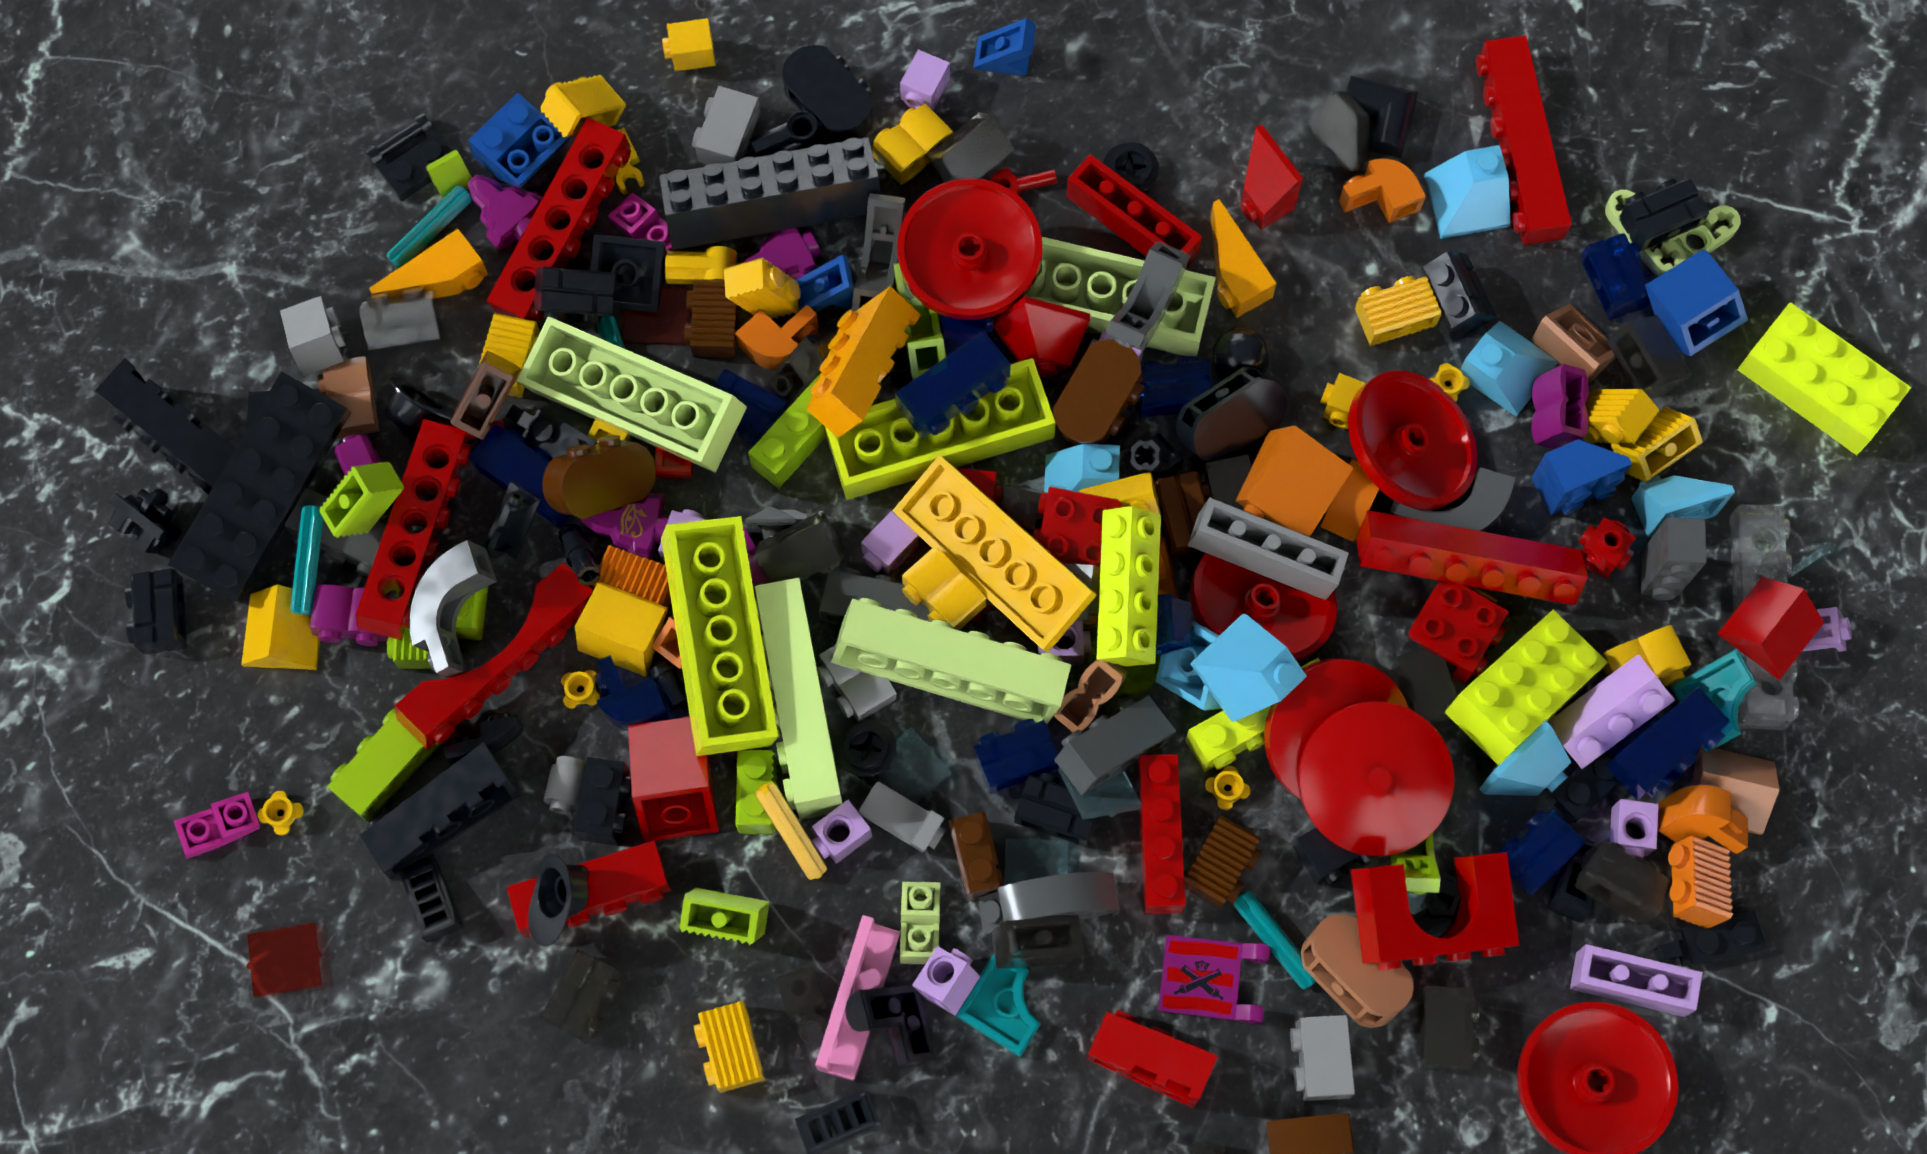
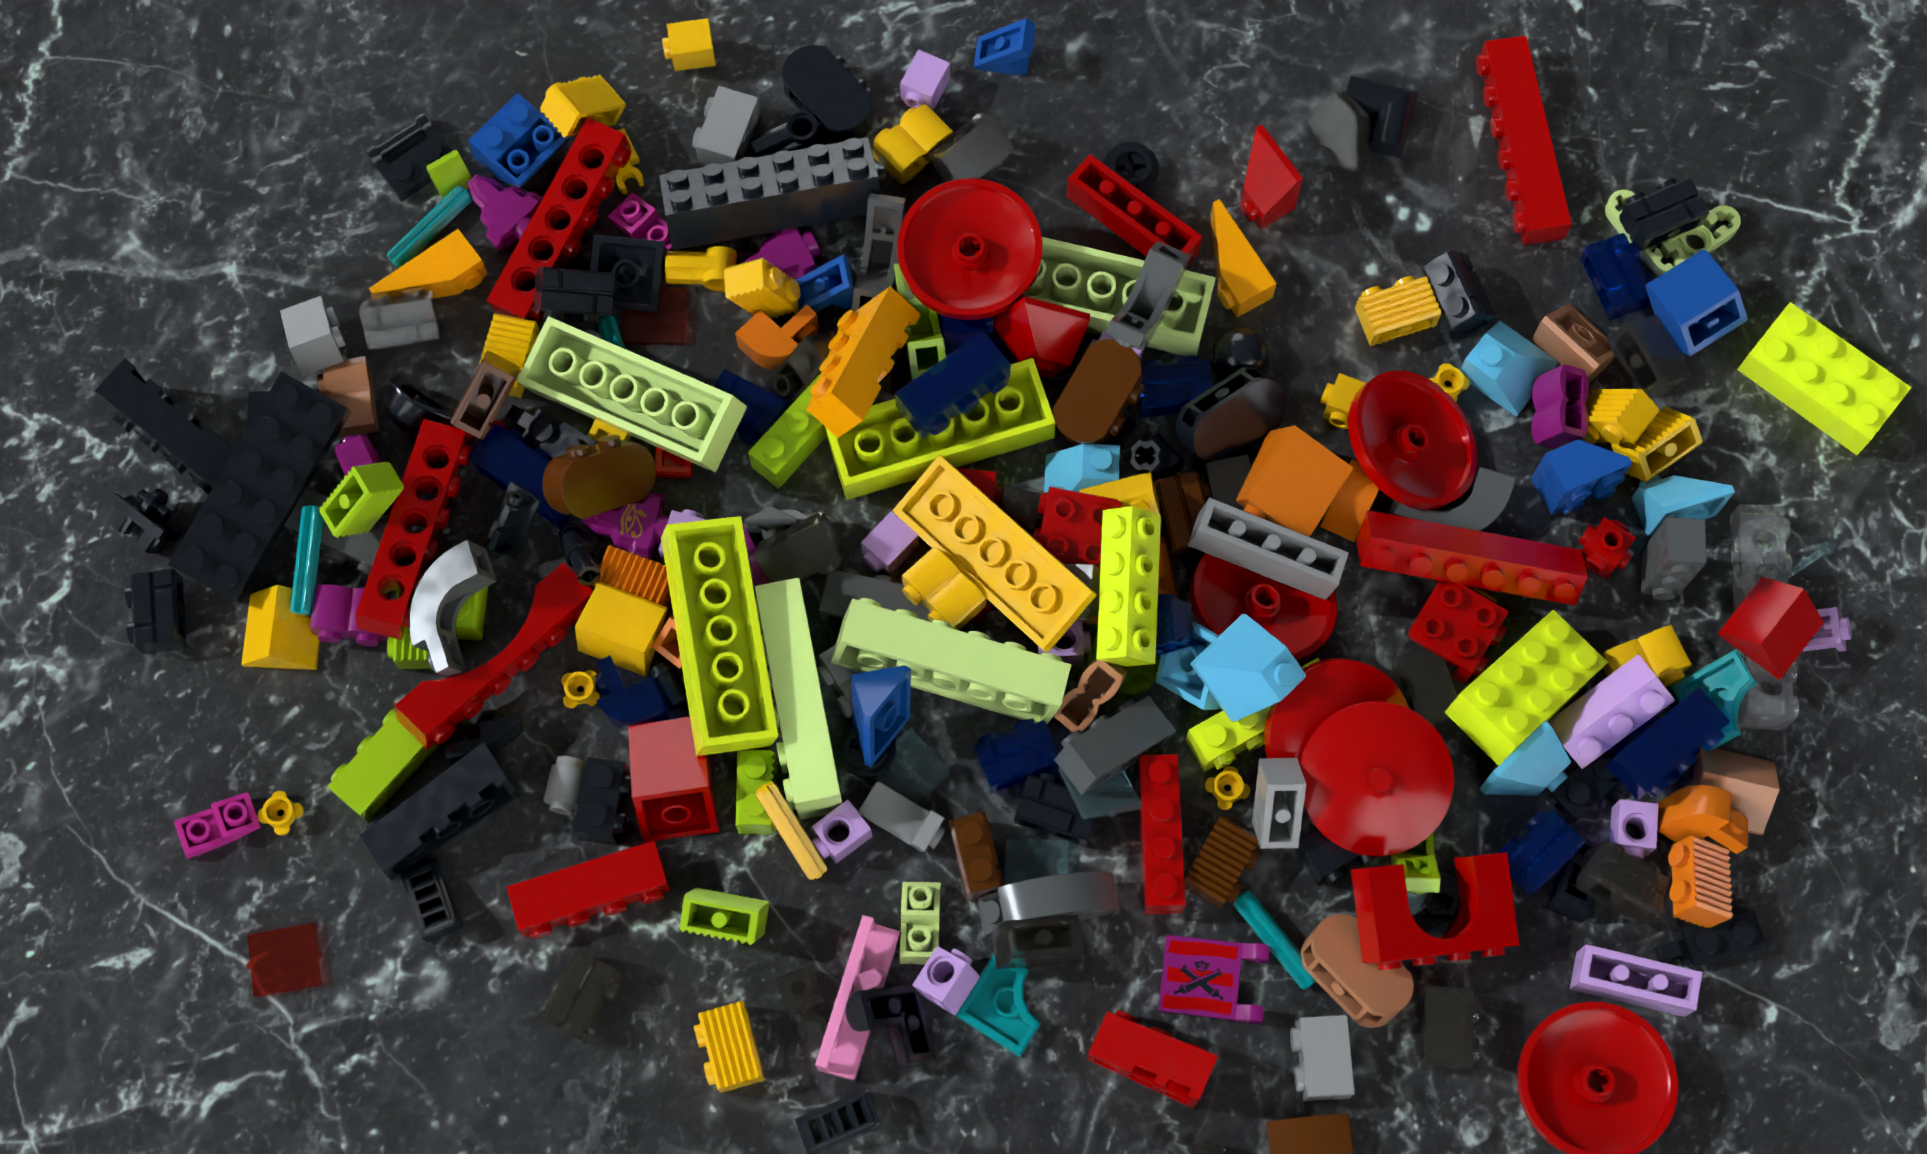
(557, 895): black piece -> none
(712, 321): reddish brown brick -> none
(879, 708): none -> blue slope
(1028, 182): red bar -> none
(1278, 803): none -> light grey brick
(1388, 183): orange brick -> none
(1470, 193): medium azure slope -> none

